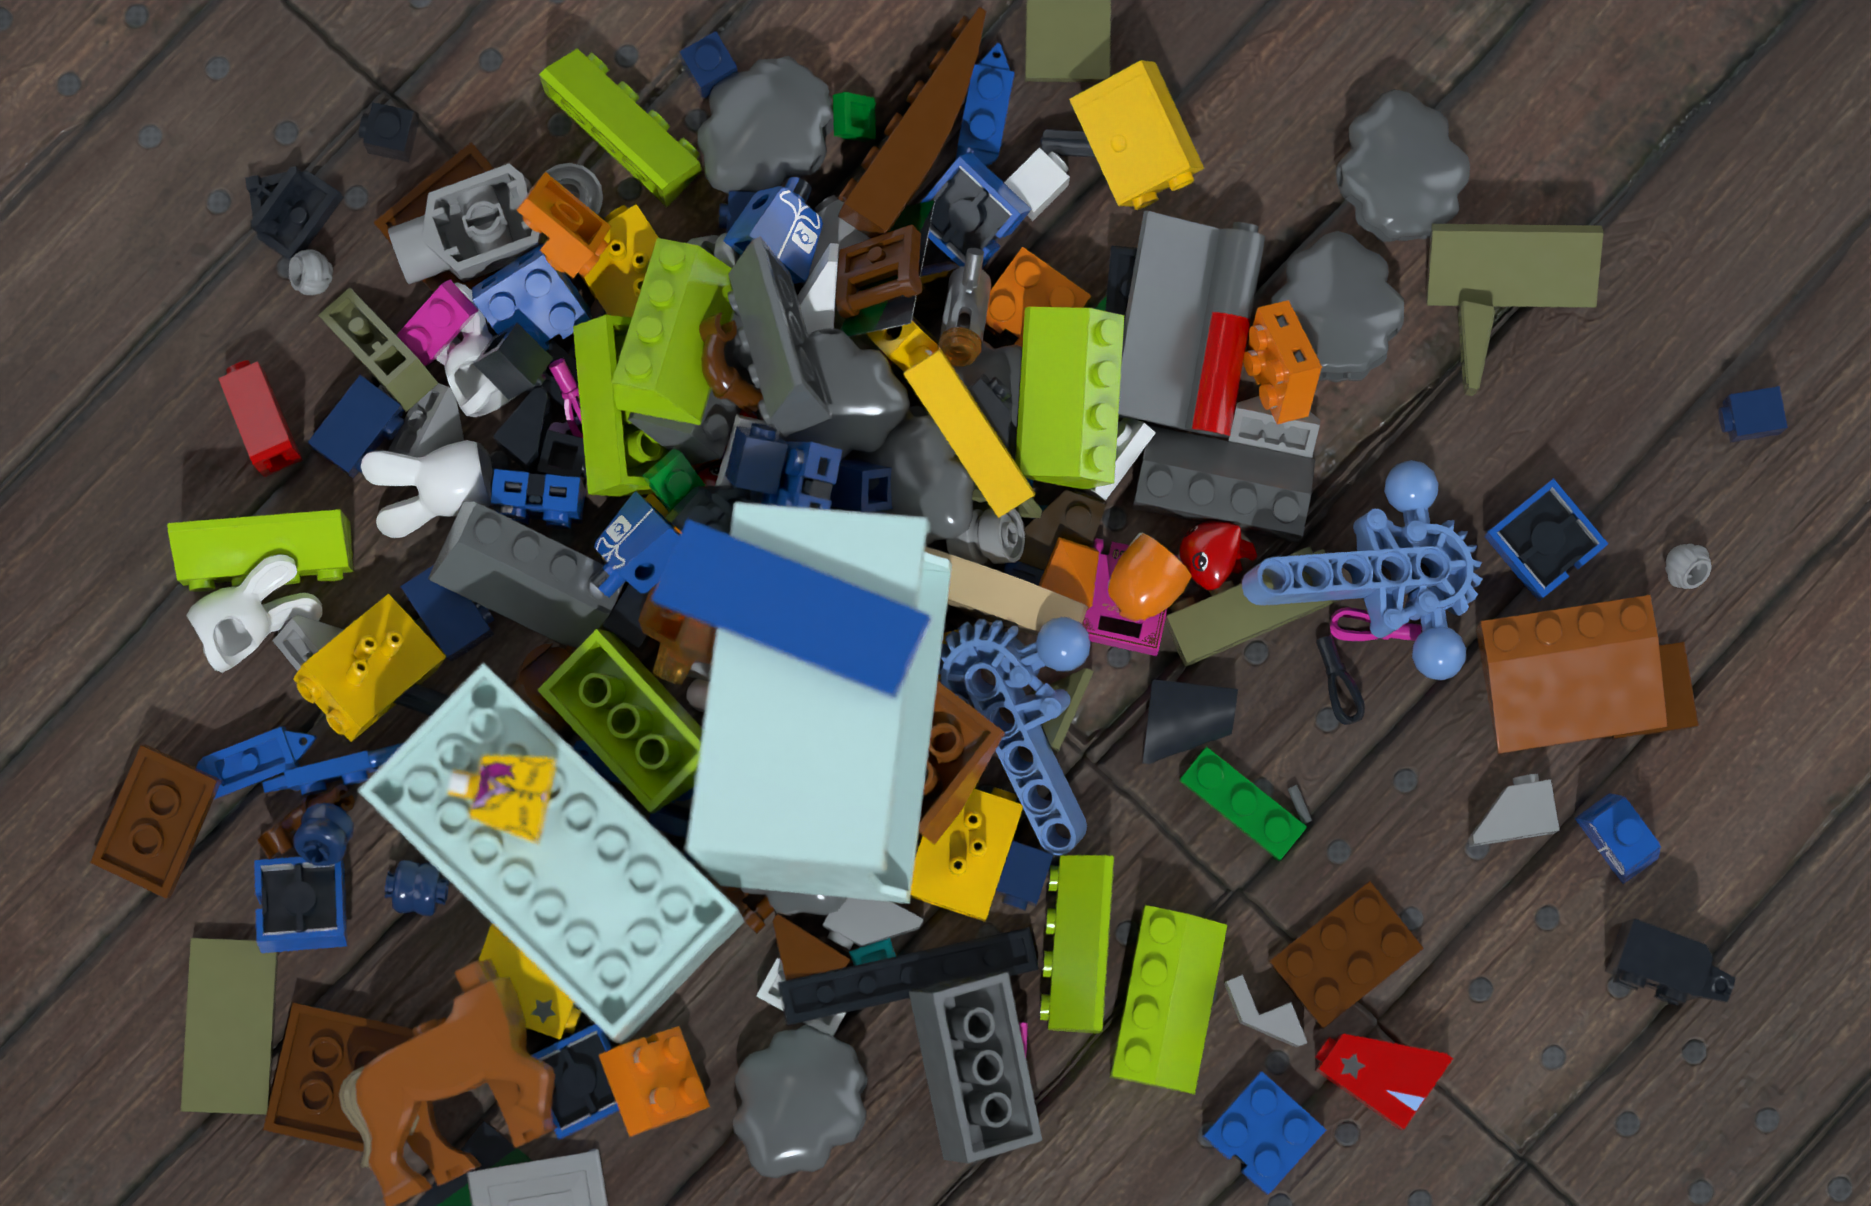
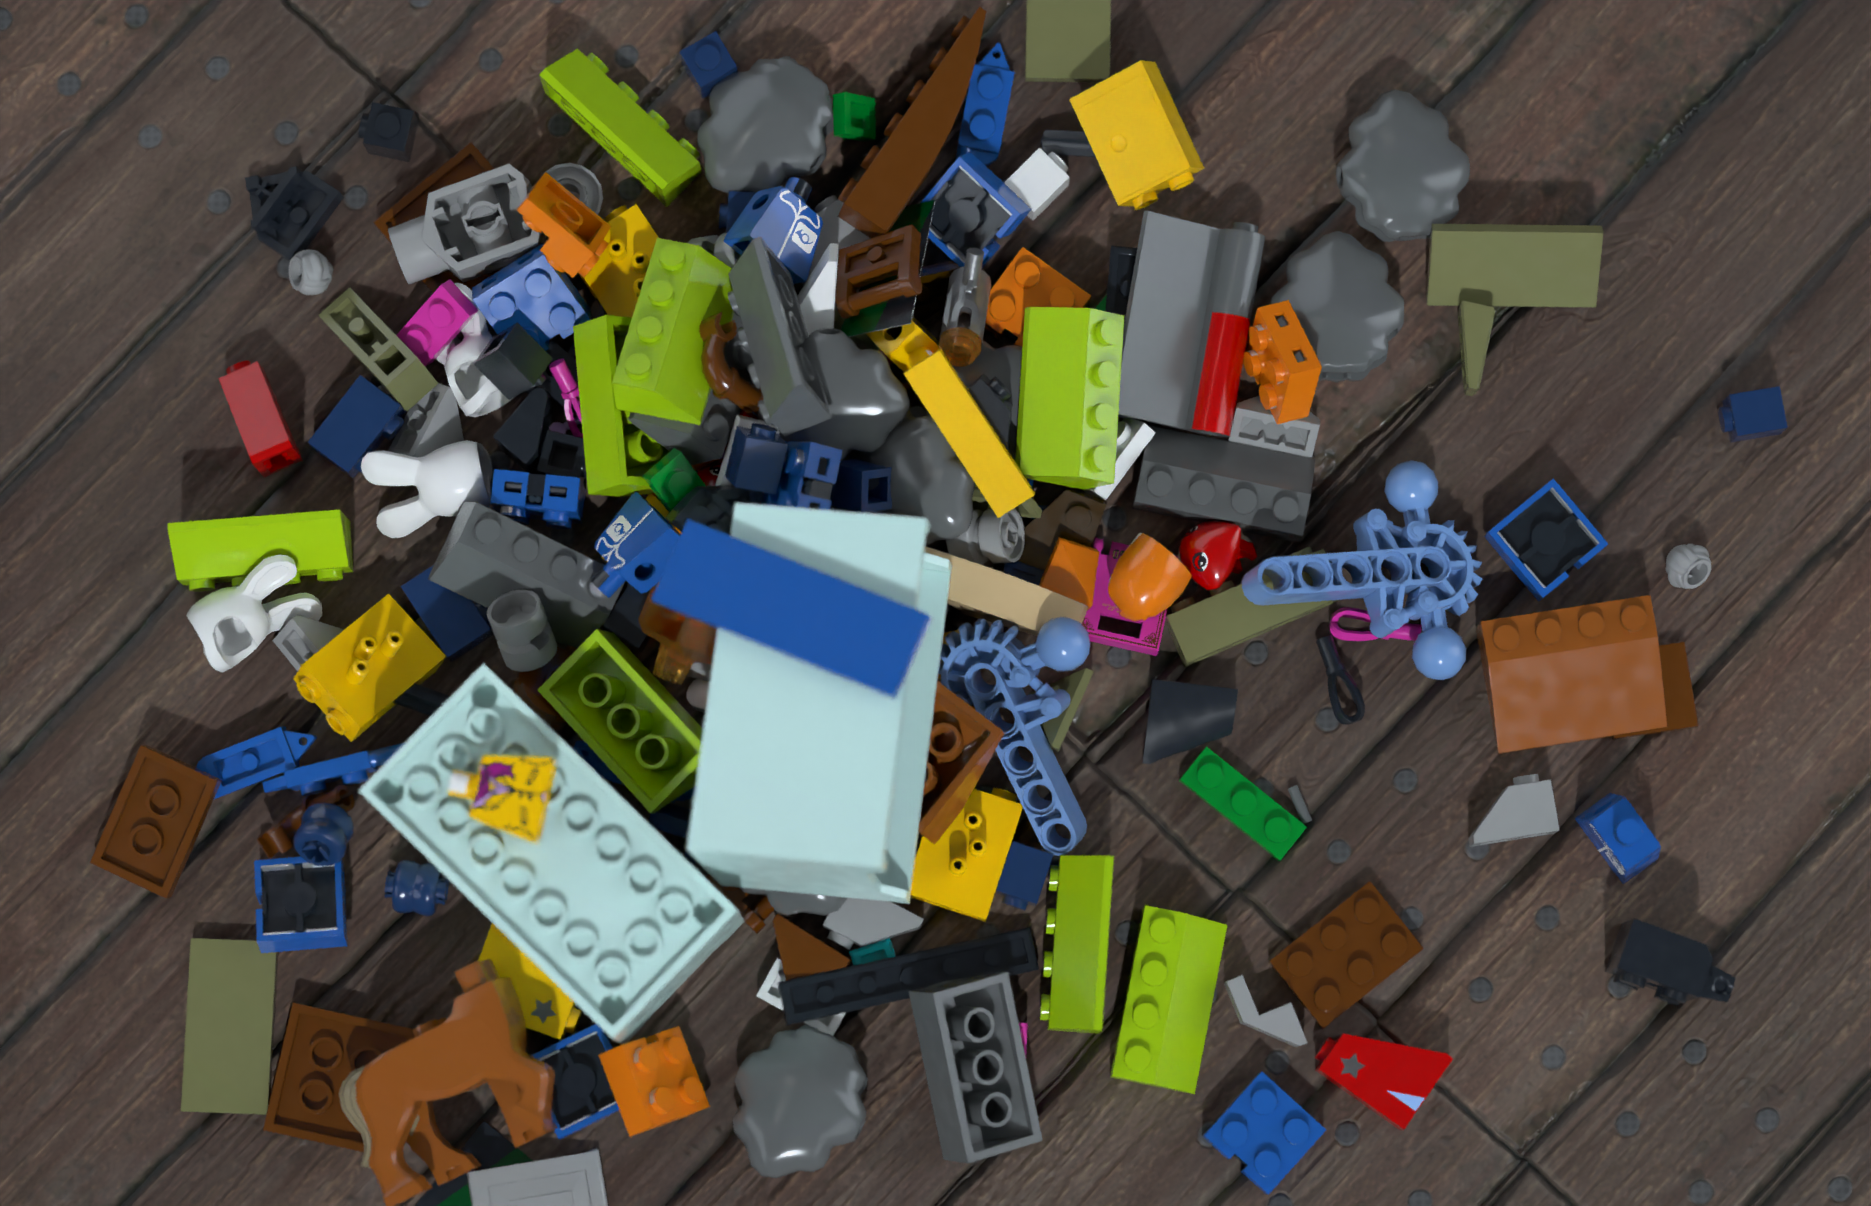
(522, 630): none -> light grey wheel

